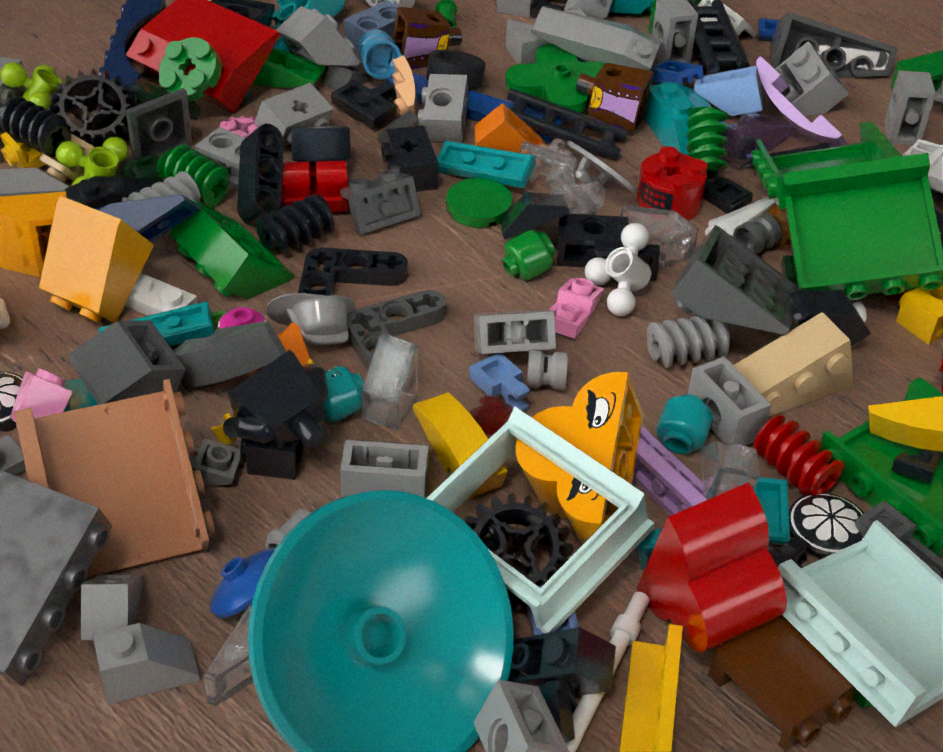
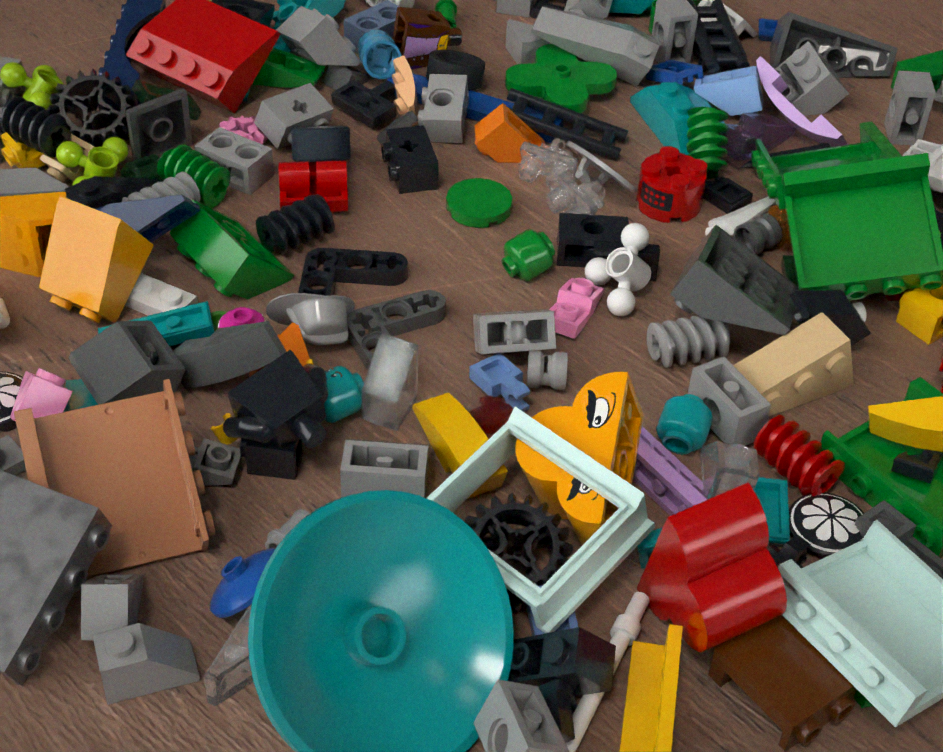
(183, 54): green plate -> none
(260, 173): black beam -> none
(381, 200): dark grey bracket -> none
(485, 163): teal tile -> none
(532, 211): black slope -> none
(617, 94): reddish brown torso -> none
(668, 230): clear slope -> none

